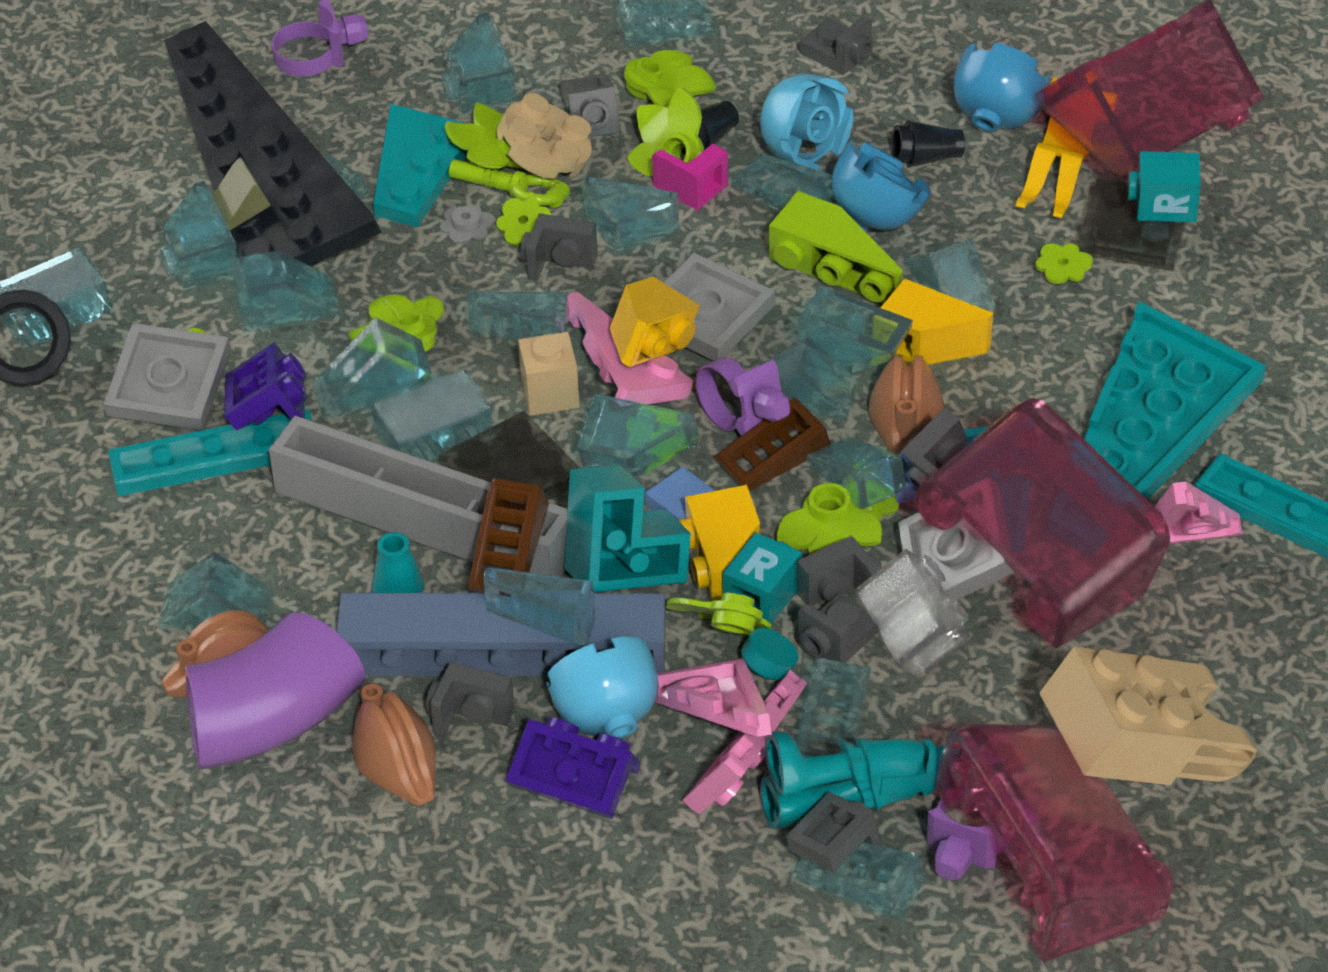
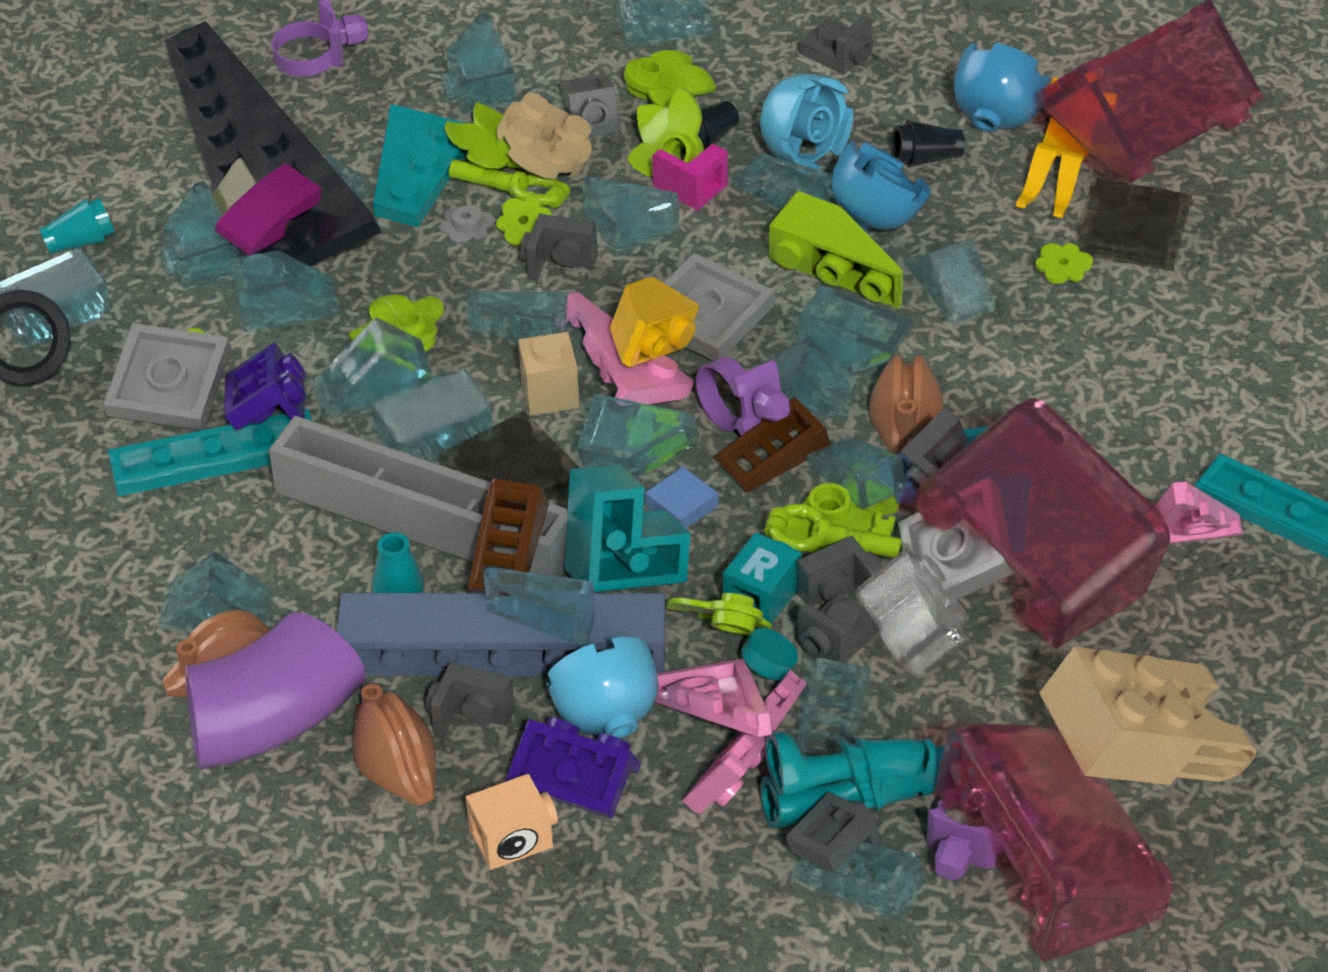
(78, 227): none -> teal cone
(265, 208): none -> magenta slope
(511, 821): none -> light nougat brick
(719, 529): yellow slope -> none
(825, 533): none -> lime piece
(941, 324): yellow slope -> none
(1166, 186): teal brick -> none
(1166, 397): teal wing -> none

